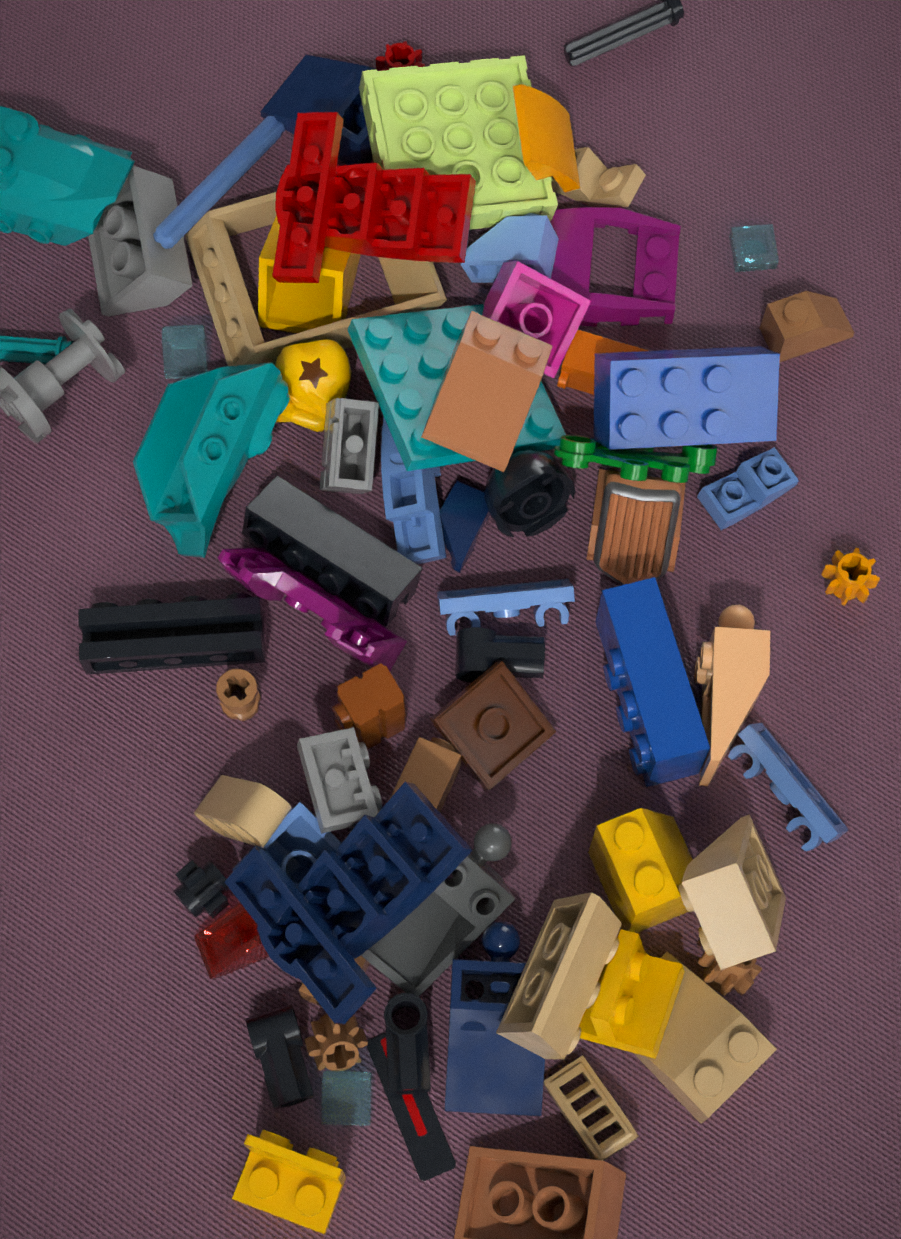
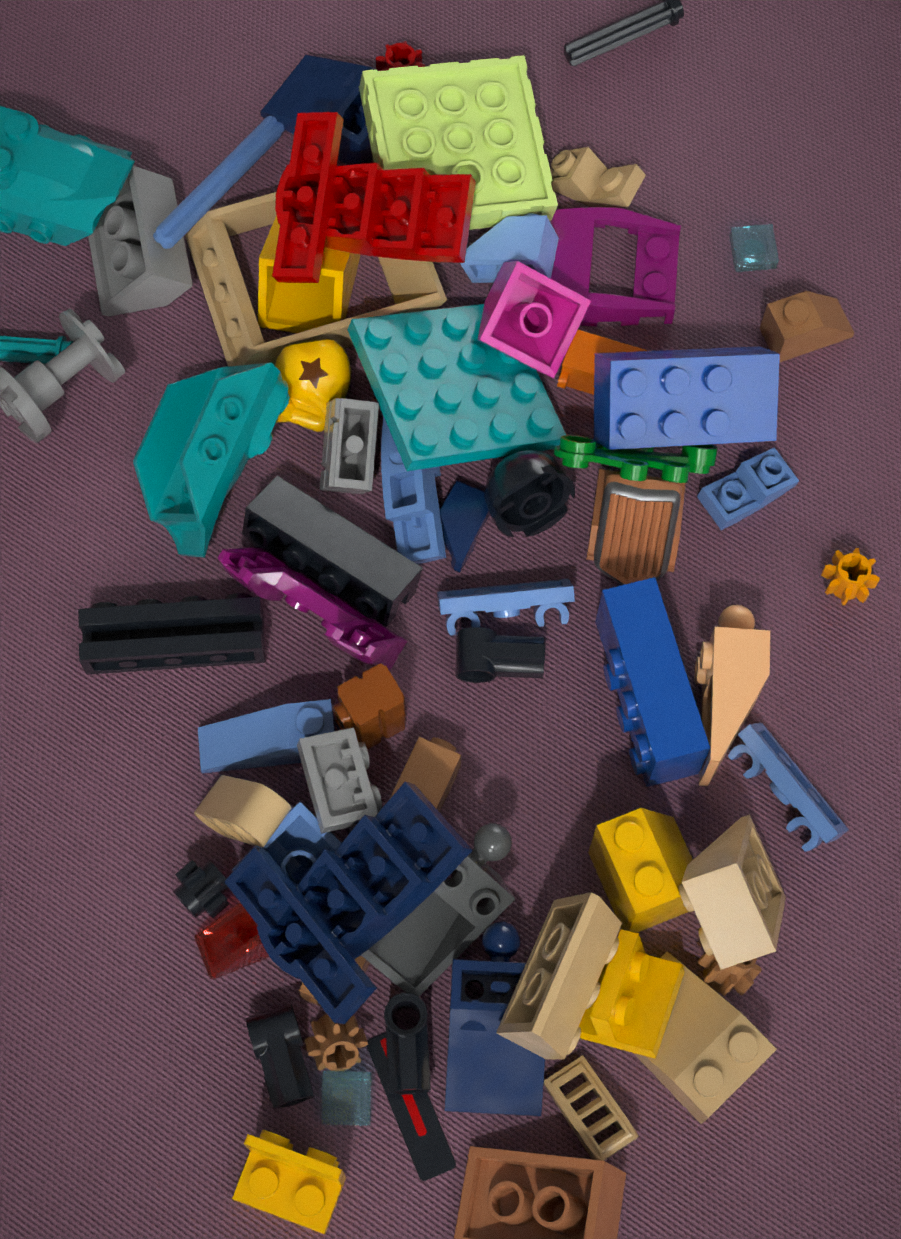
(184, 351): clear light blue slope -> none
(244, 682): medium nougat bush -> none
(262, 736): none -> medium blue slope
(487, 391): nougat slope -> none
(493, 725): reddish brown tile -> none
(546, 137): light orange slope -> none

